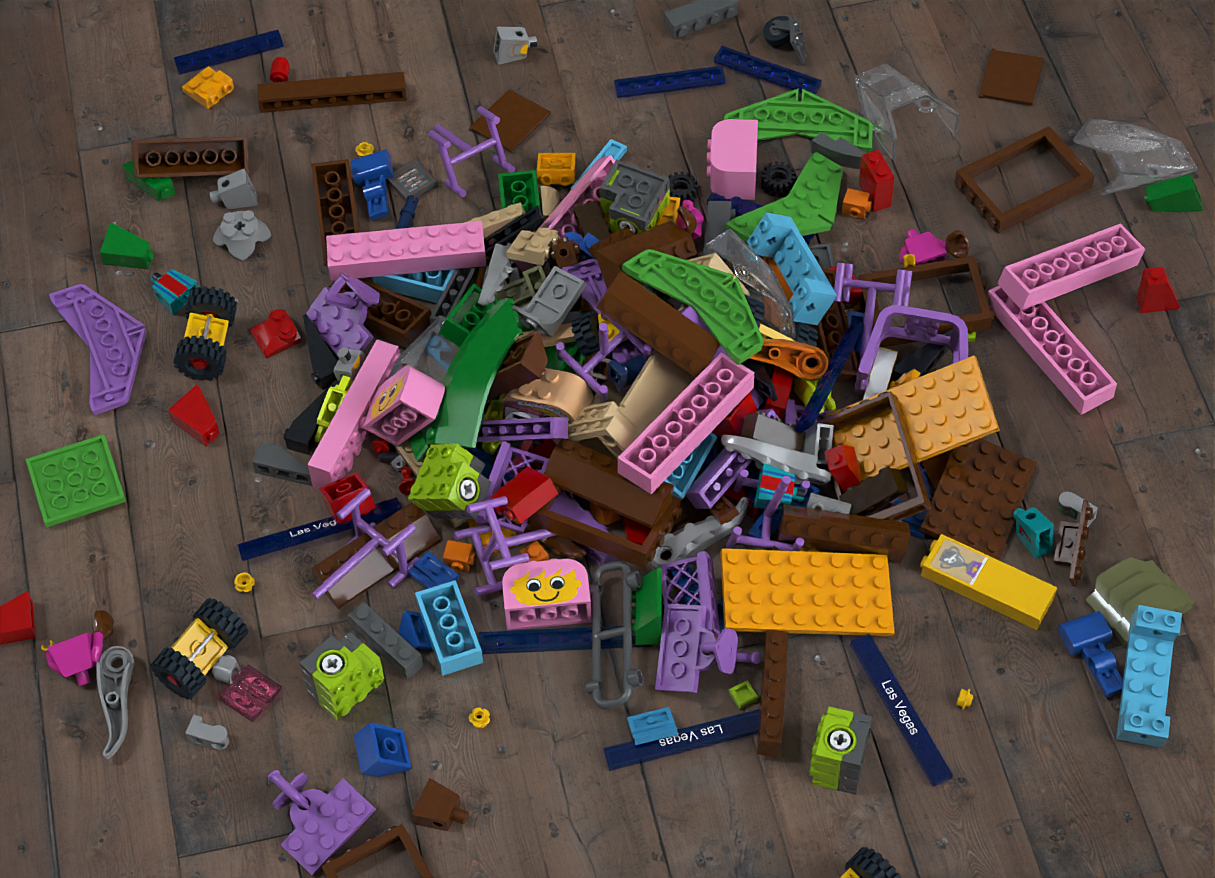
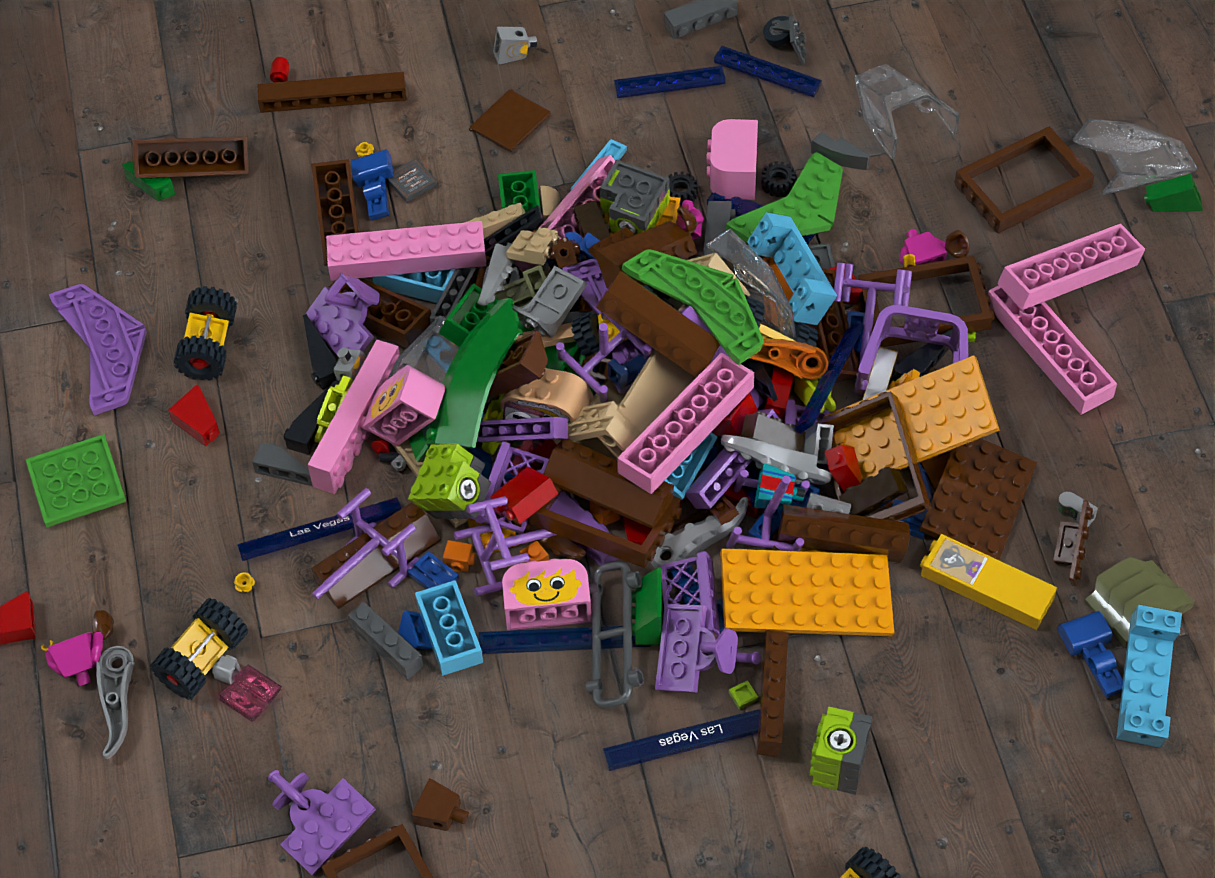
(125, 249): green slope -> none
(172, 289): teal torso -> none
(207, 735): light grey leg -> none
(208, 87): light orange plate -> none
(228, 52): clear blue plate -> none
(235, 191): light grey torso -> none
(240, 233): light grey brick -> none
(275, 333): red slope -> none
(341, 492): red brick -> none
(341, 674): lime piece -> none
(381, 750): blue slope -> none
(407, 213): dark blue pin -> none
(407, 482): red piece -> none
(469, 151): medium lavender piece -> none
(483, 721): yellow plate -> none
(556, 168): light orange plate -> none
(652, 726): dark azure plate -> none
(787, 117): bright green wing -> none
(856, 203): orange brick -> none
(876, 179): red brick -> none
(901, 710): clear blue tile -> none
(964, 698): yellow plate -> none
(1011, 77): reddish brown piece -> none
(1034, 531): teal torso -> none
(1156, 292): red slope -> none

